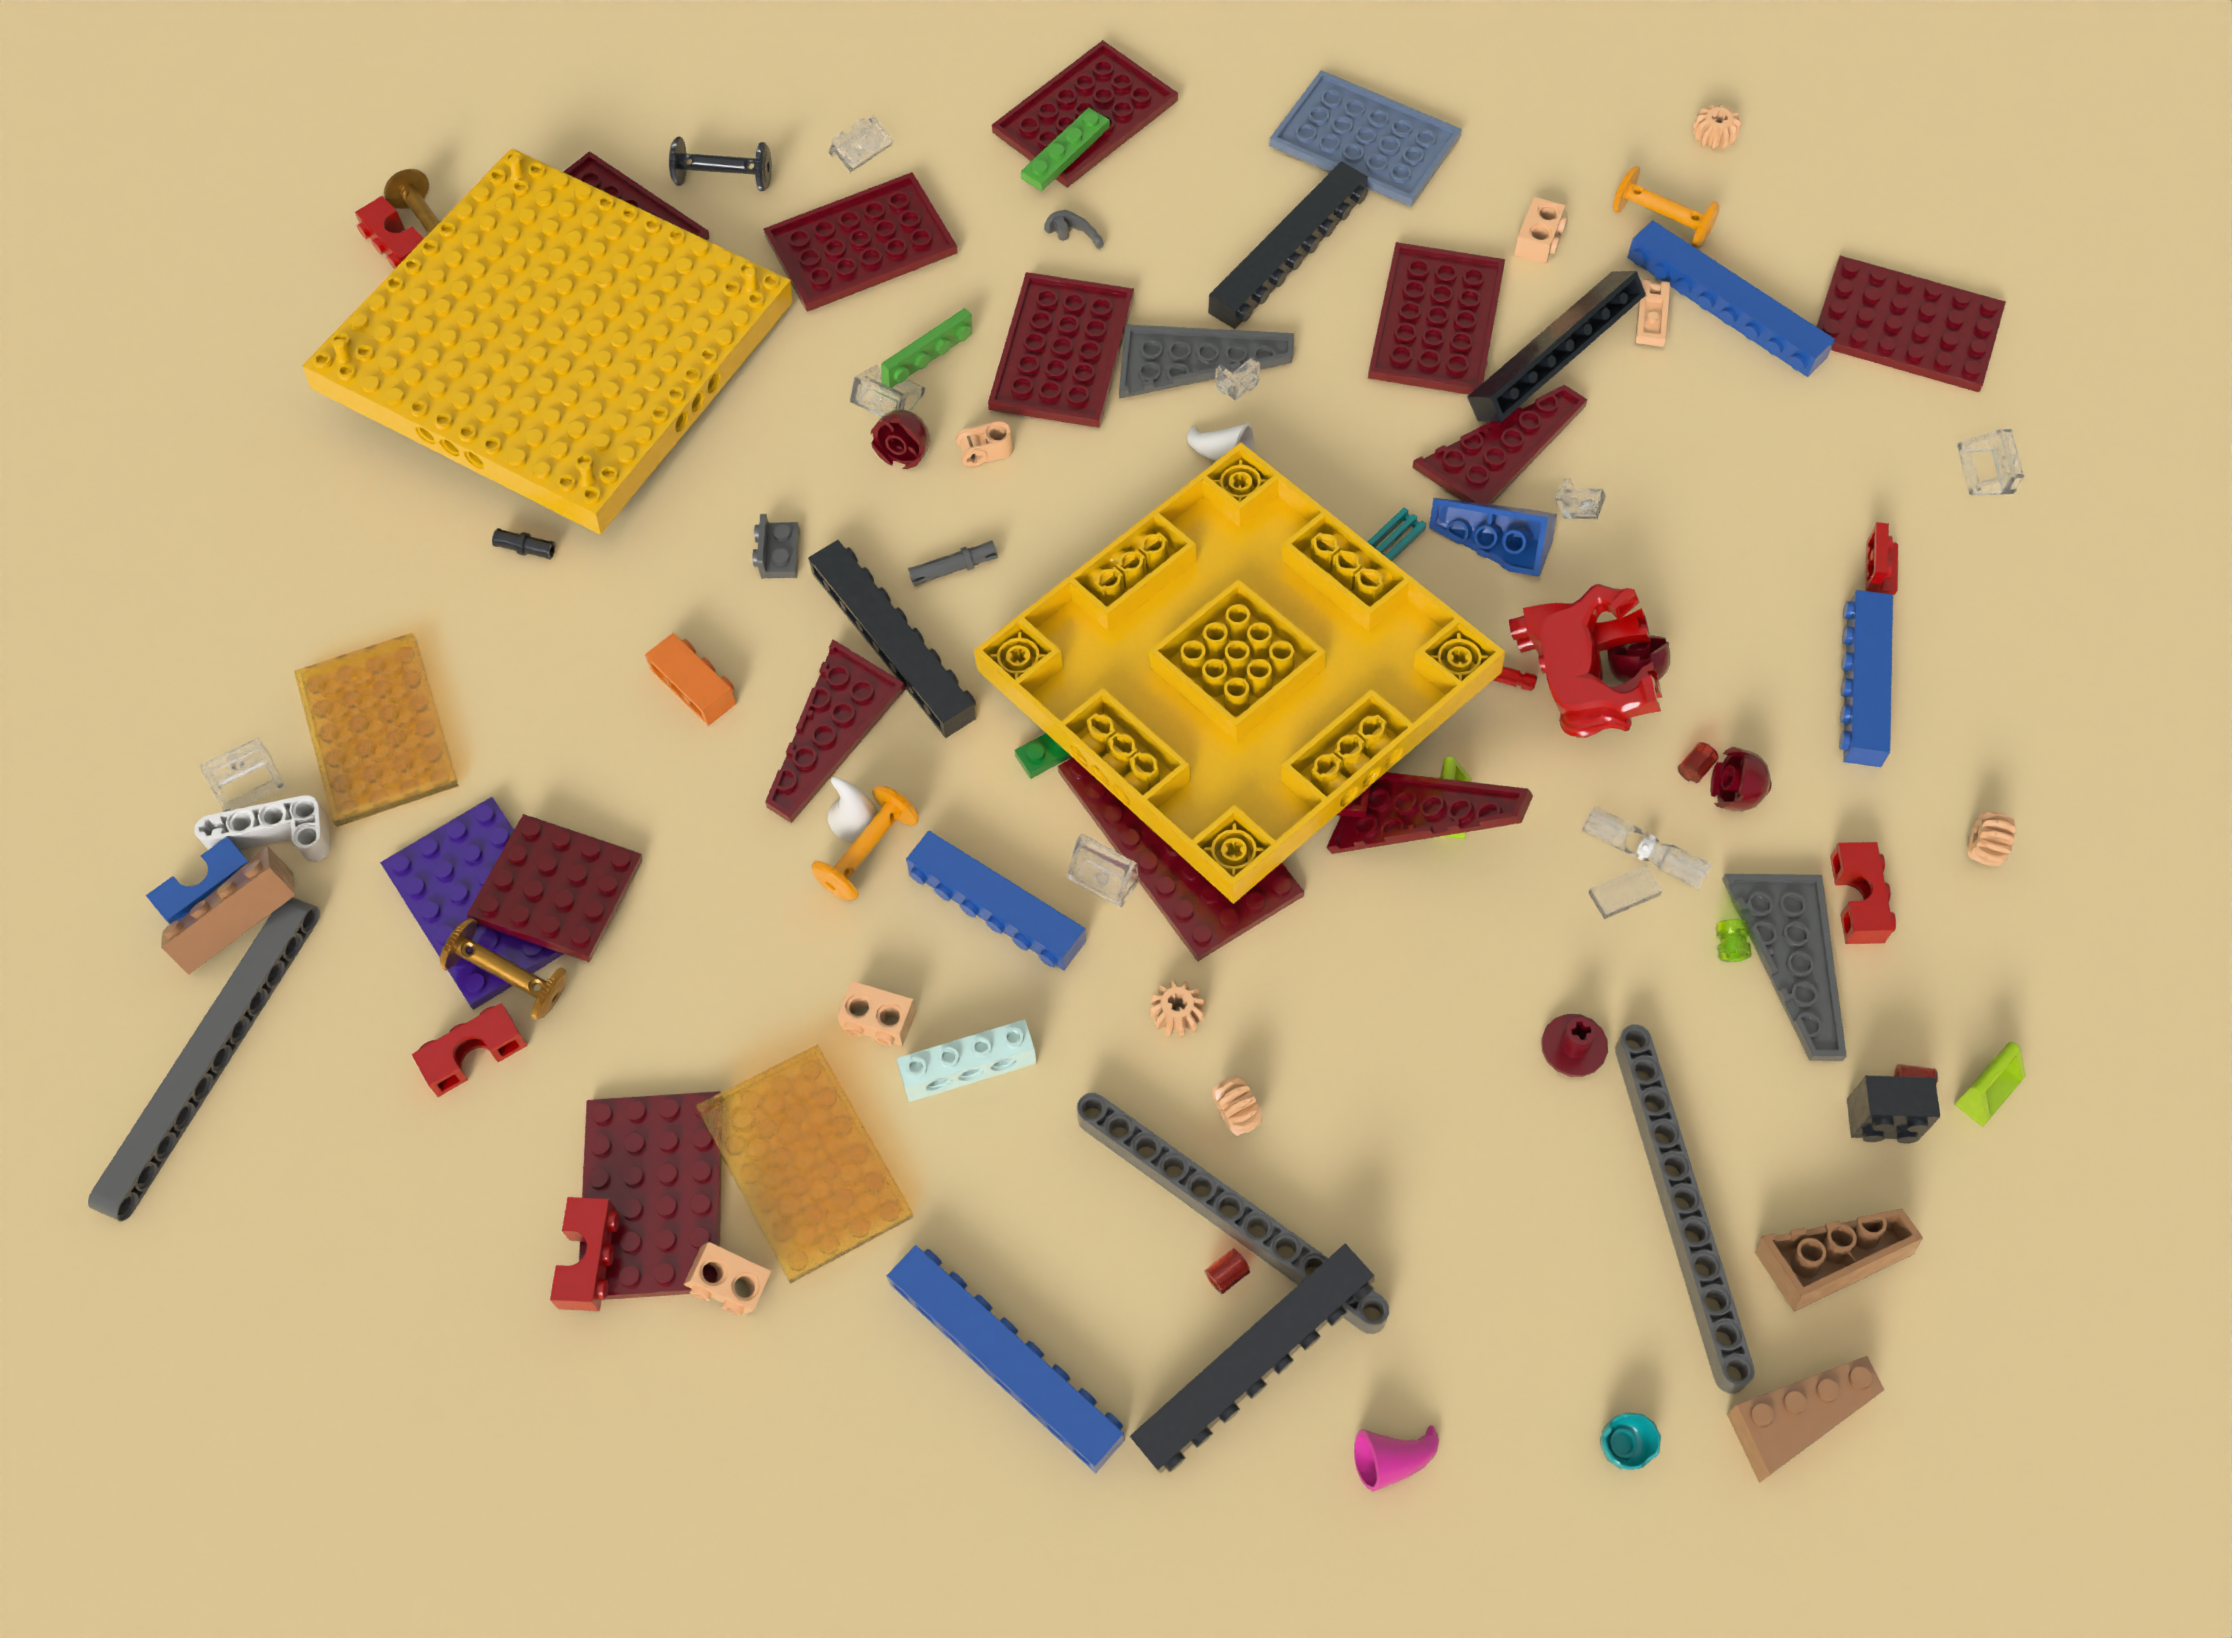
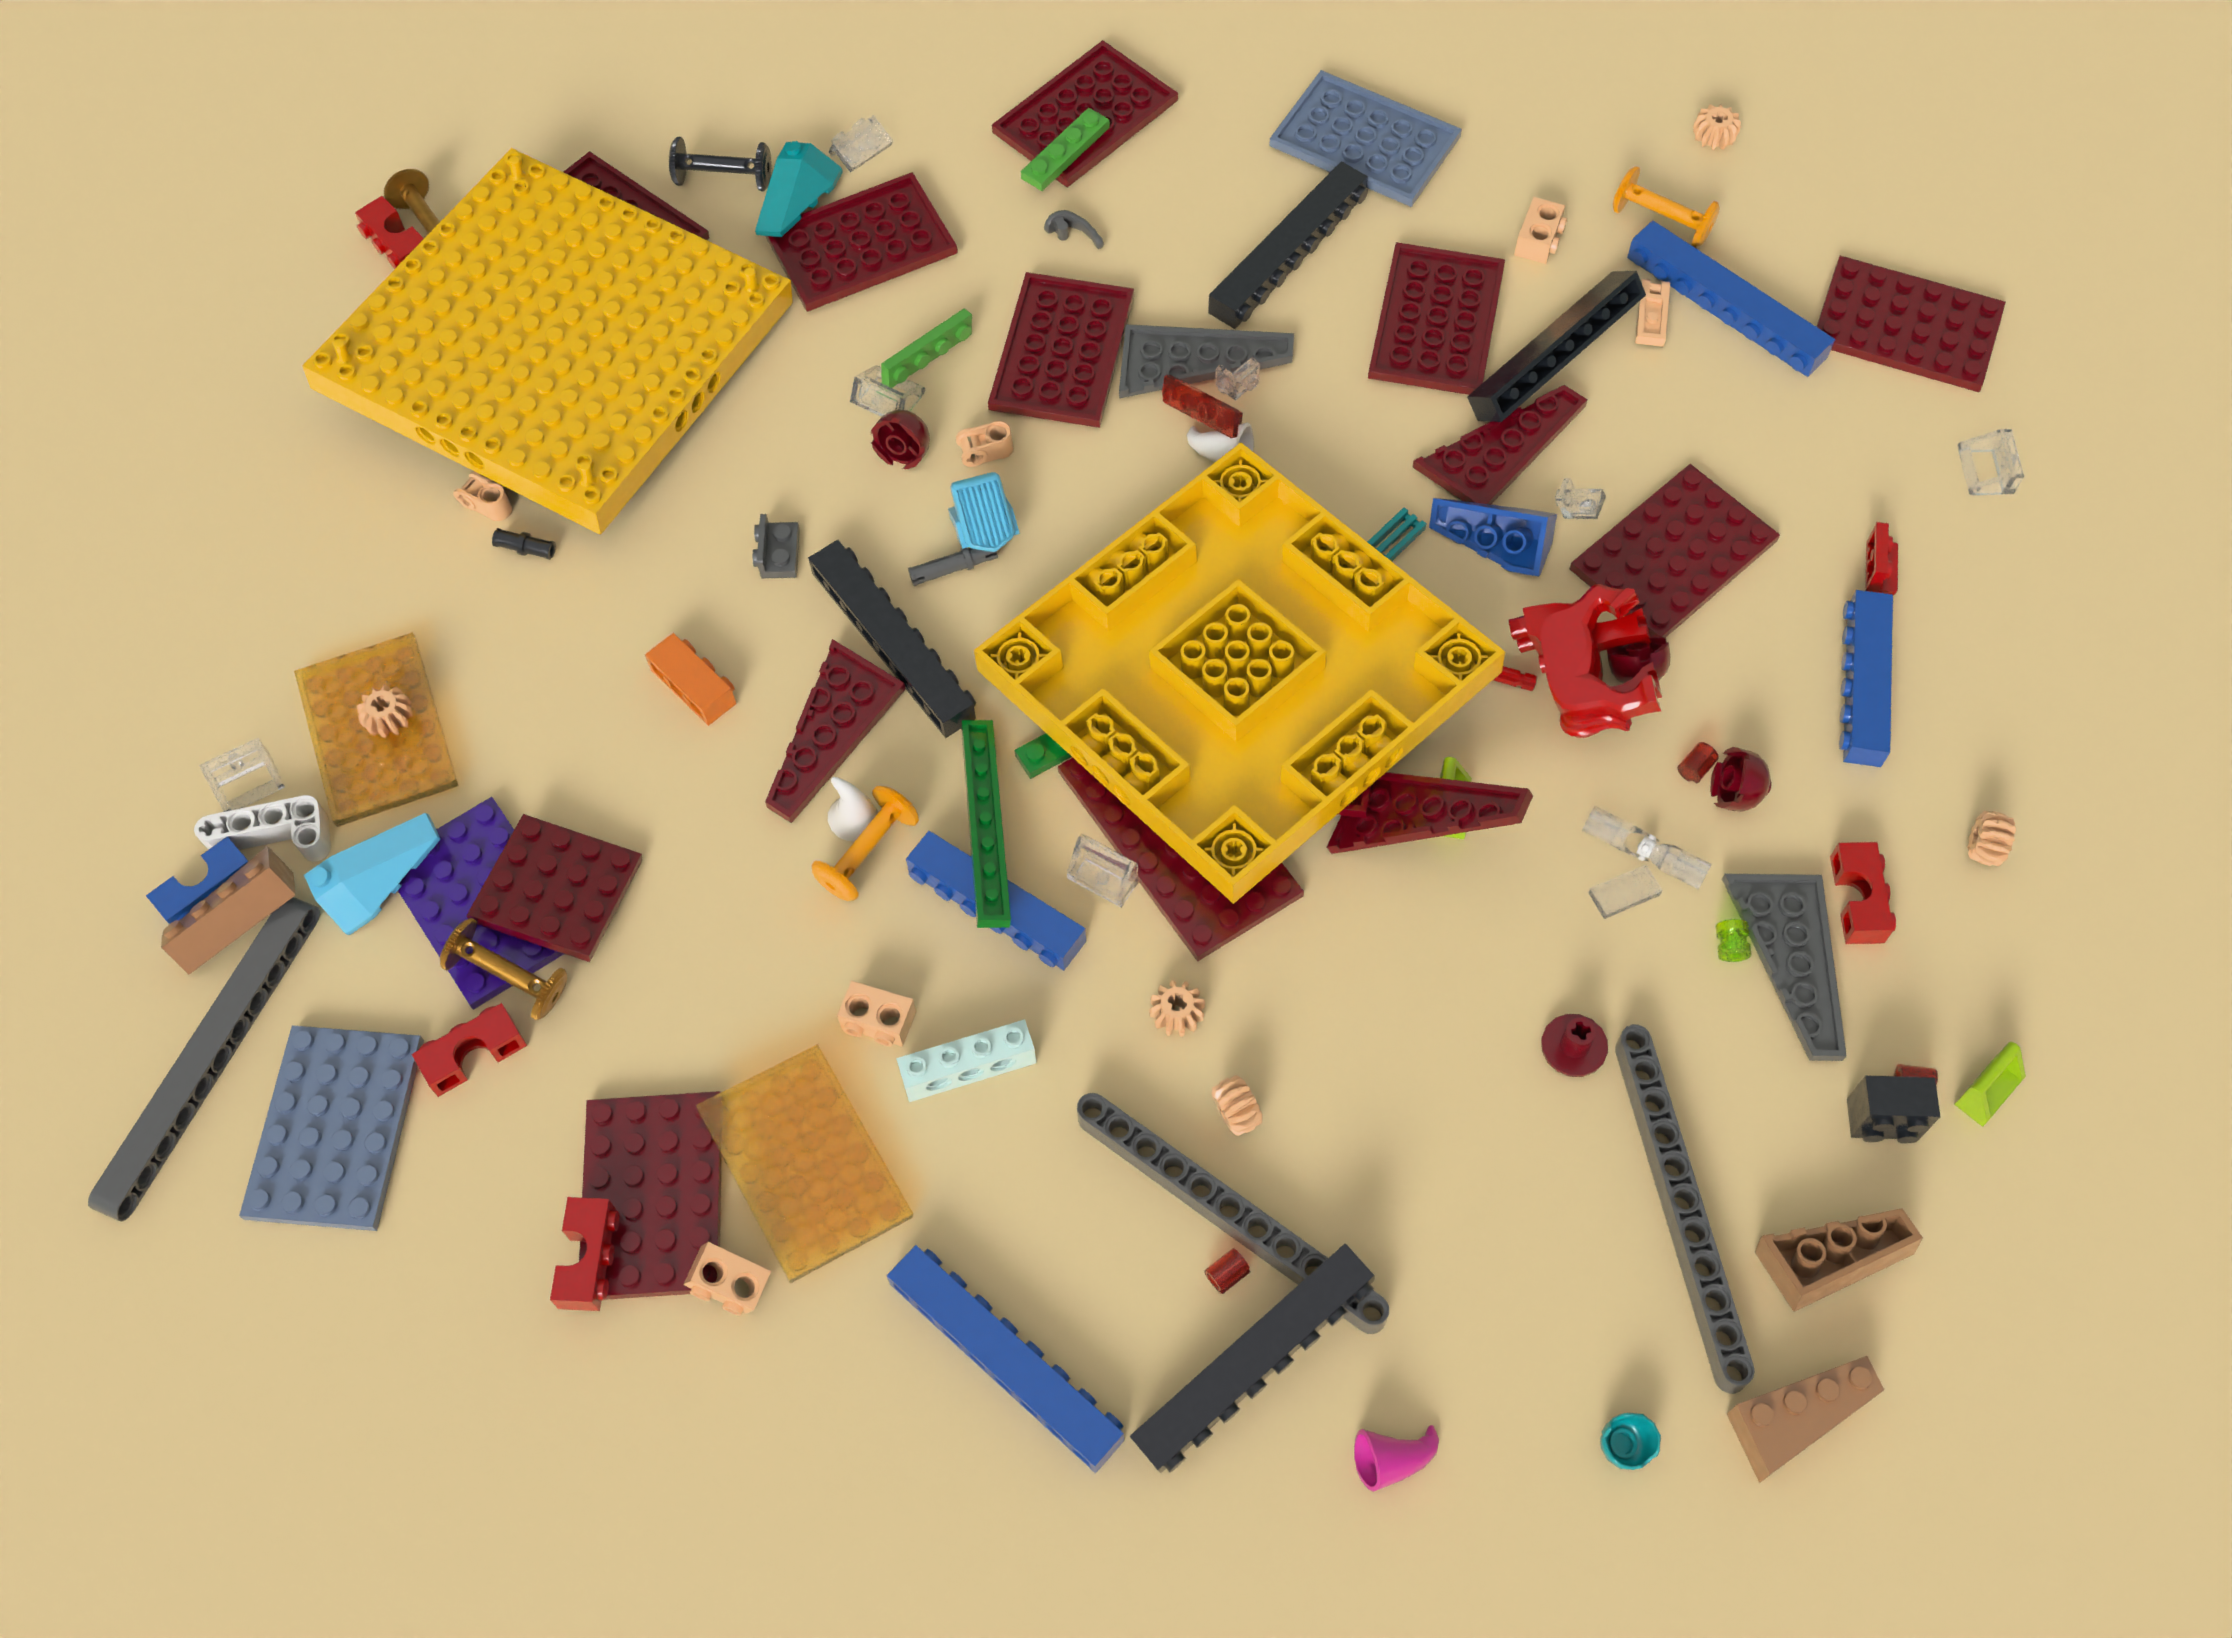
(332, 1128): none -> sand blue plate
(361, 877): none -> medium azure wedge
(385, 711): none -> light nougat gear
(484, 497): none -> light nougat piece
(796, 183): none -> teal wedge
(982, 513): none -> medium azure piece
(985, 825): none -> green plate
(1201, 406): none -> clear red bracket
(1677, 549): none -> dark red plate

